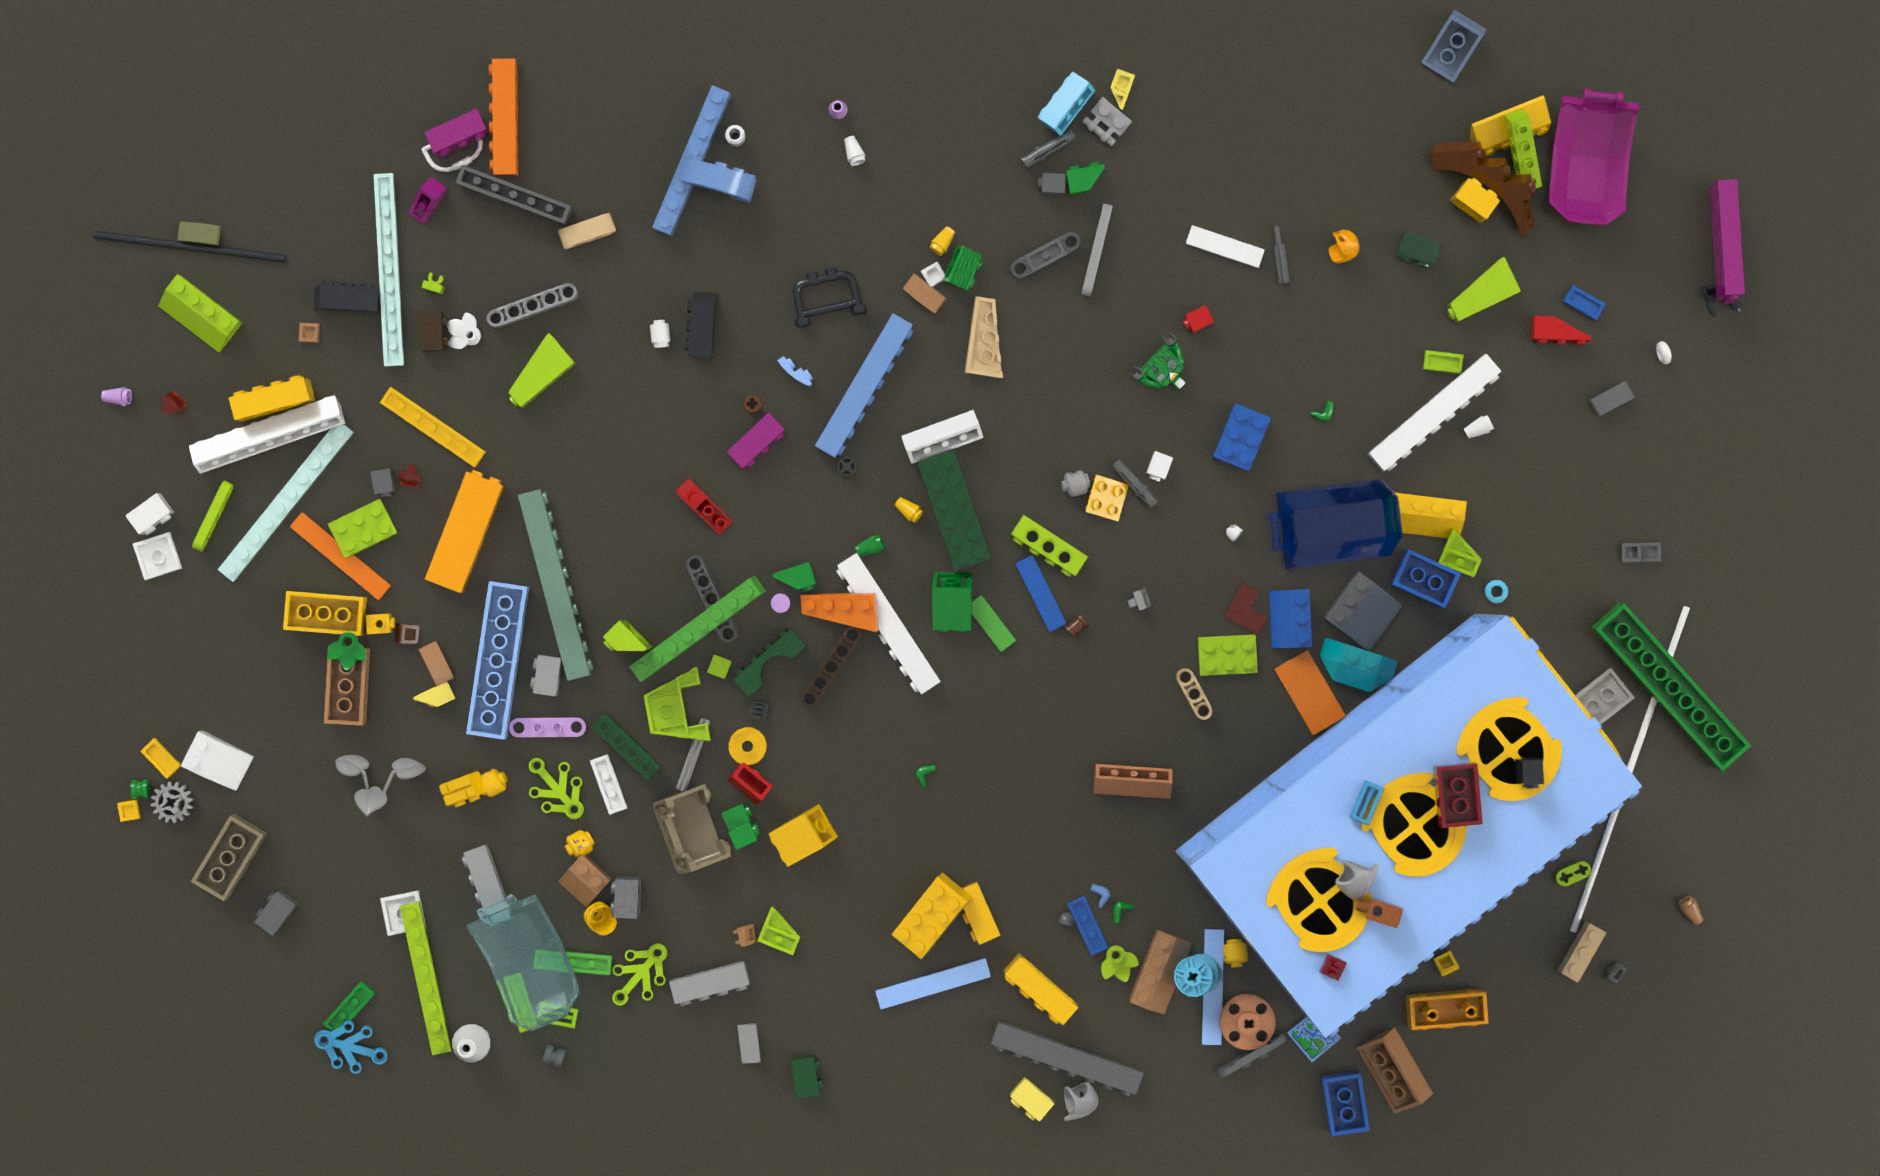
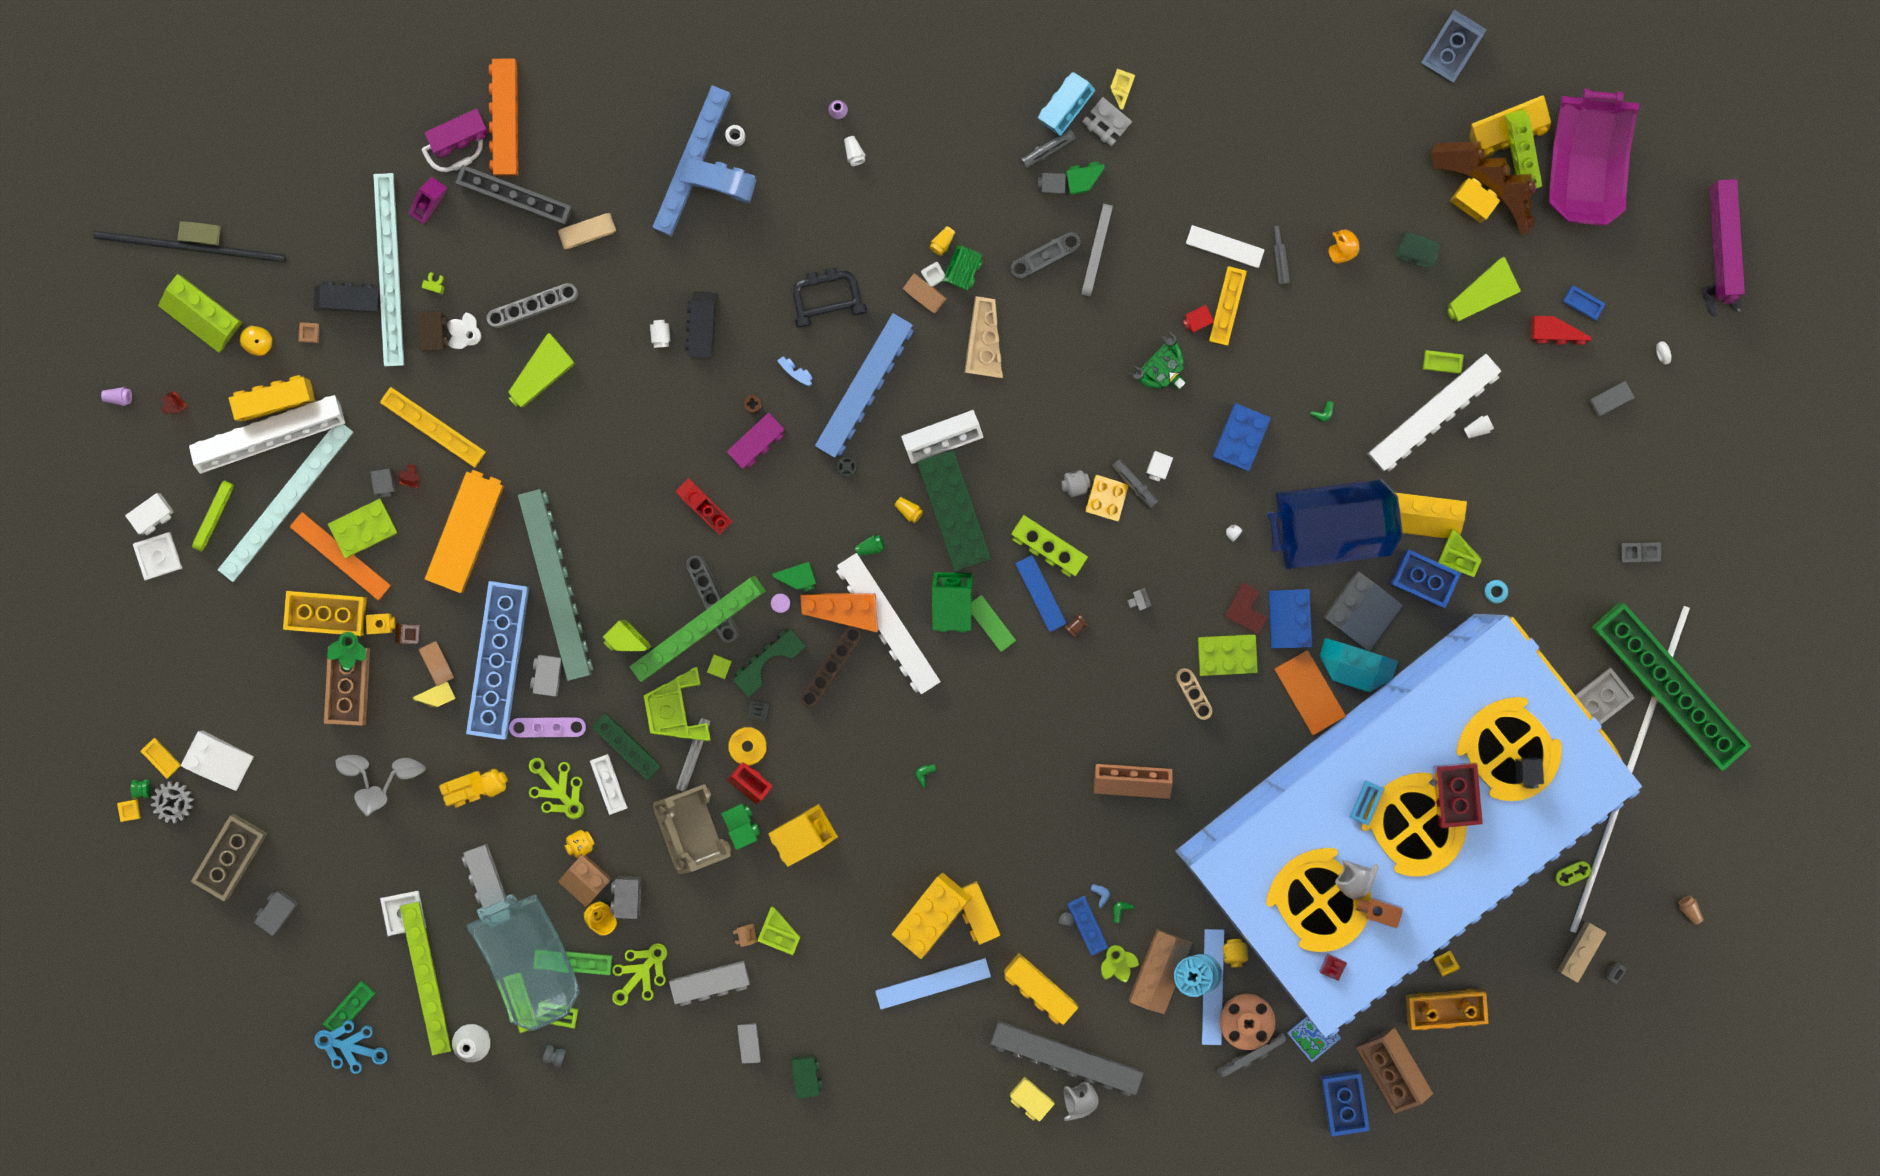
(248, 338): none -> yellow helmet
(1227, 306): none -> yellow plate

